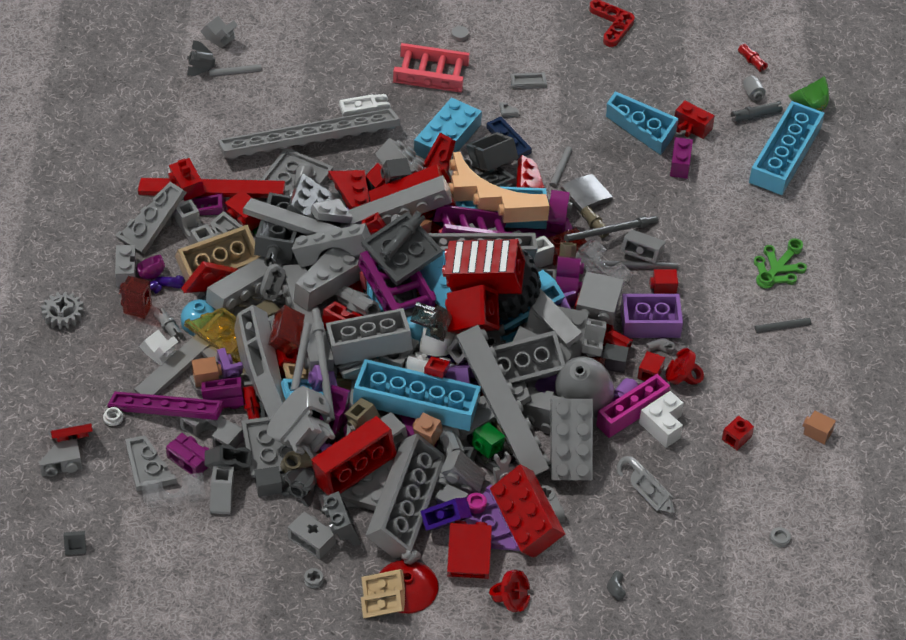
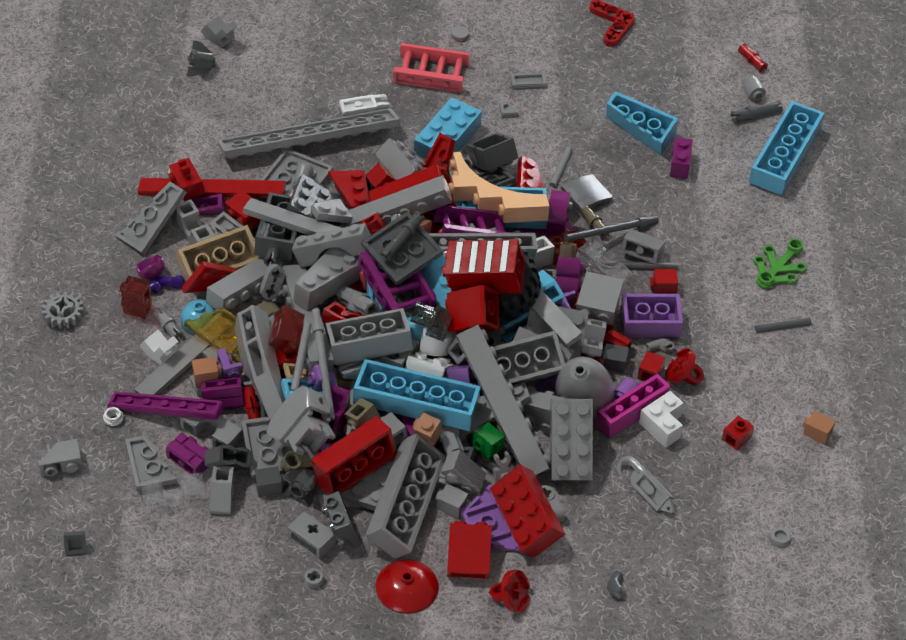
(80, 431): red plate -> none
(125, 263): light grey brick -> none
(235, 70): light grey bar -> none
(383, 593): tan slope -> none
(395, 169): dark grey brick -> none
(411, 556): light grey arm -> none
(436, 367): red tile -> none
(446, 513): dark purple brick -> none
(477, 502): dark pink tile -> none
(501, 126): dark blue plate -> none
(693, 120): red brick -> none
(814, 95): bright green hair -> none

